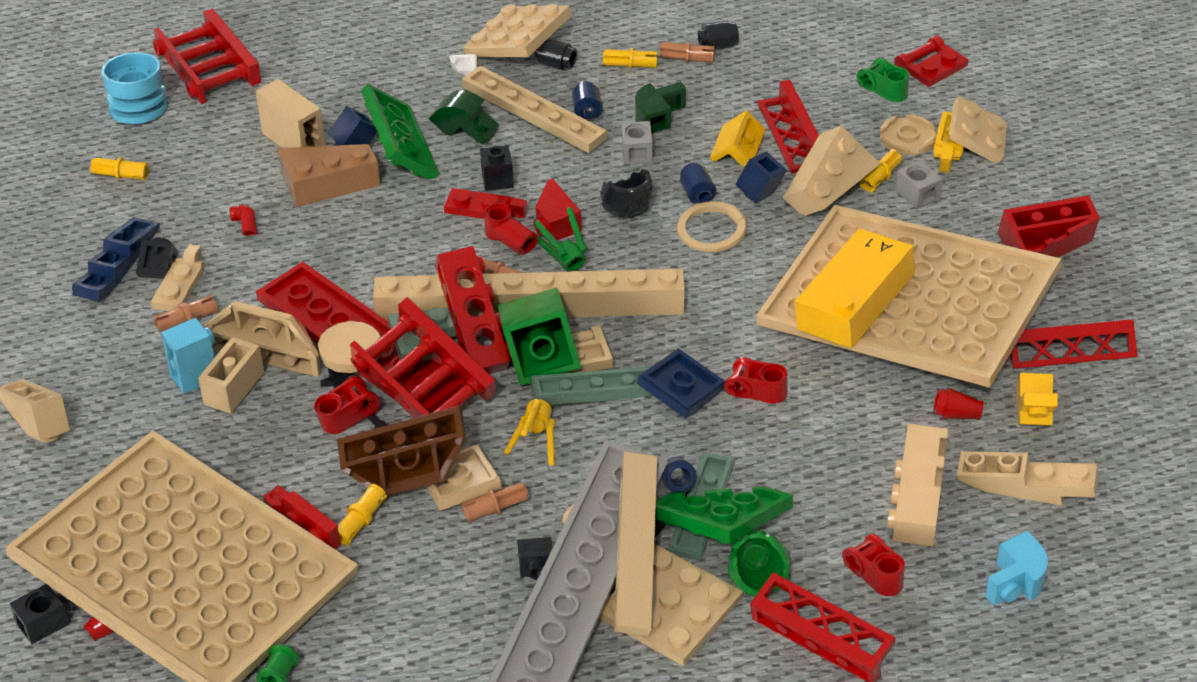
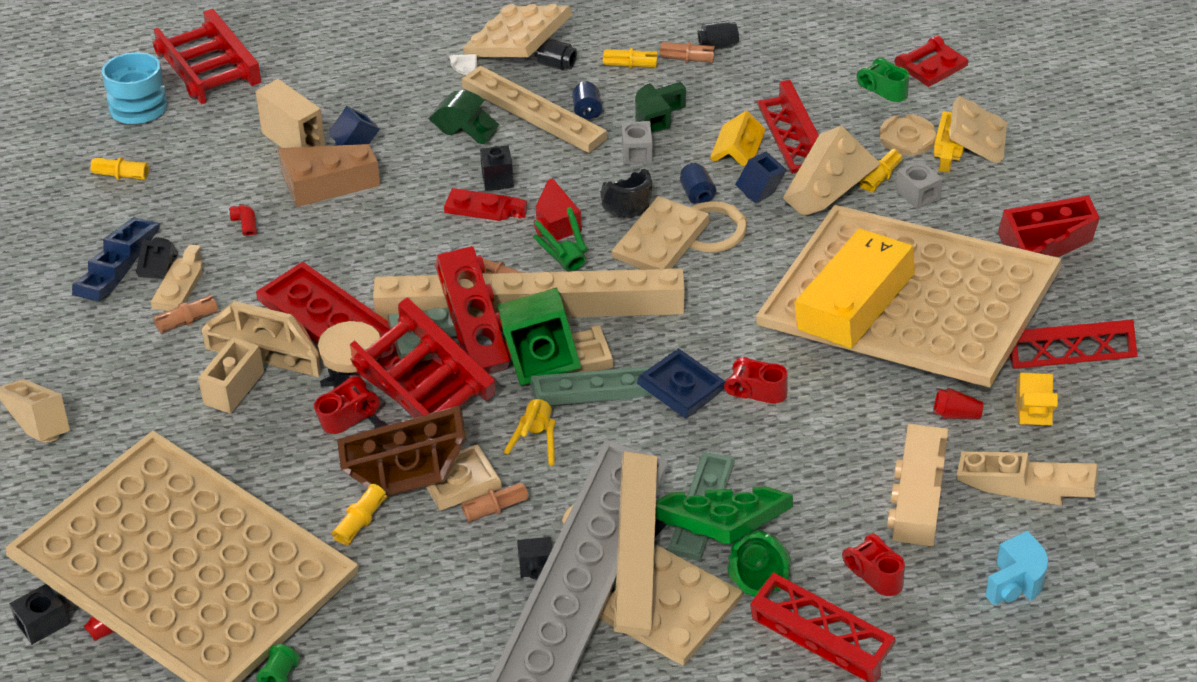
(188, 352): medium azure brick -> none
(303, 514): red hinge -> none
(399, 132): green plate -> none
(503, 227): red piece -> none
(661, 235): none -> tan plate
(687, 479): dark blue brick -> none

